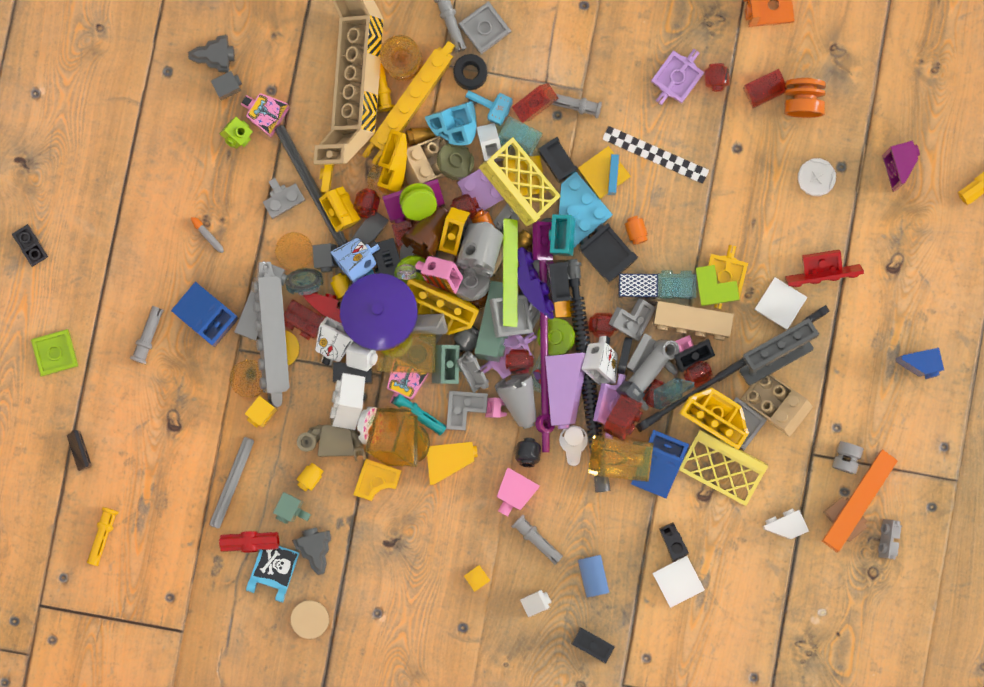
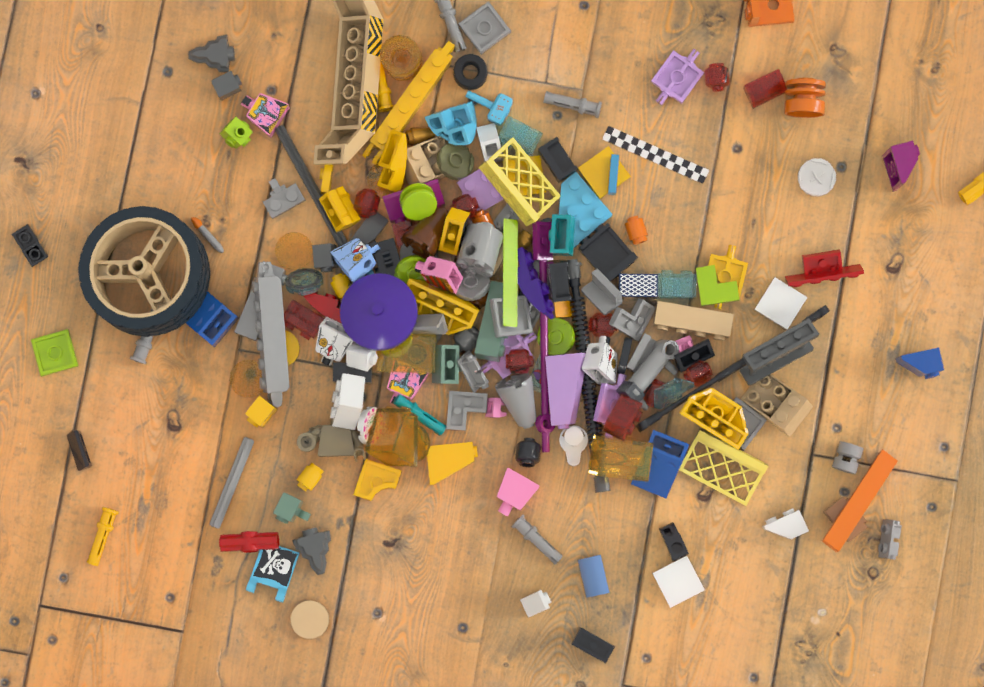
(96, 270): none -> wheel
(406, 272): clear tile -> none
(476, 578): yellow plate -> none
(535, 102): clear red brick -> none
(602, 293): none -> light grey panel

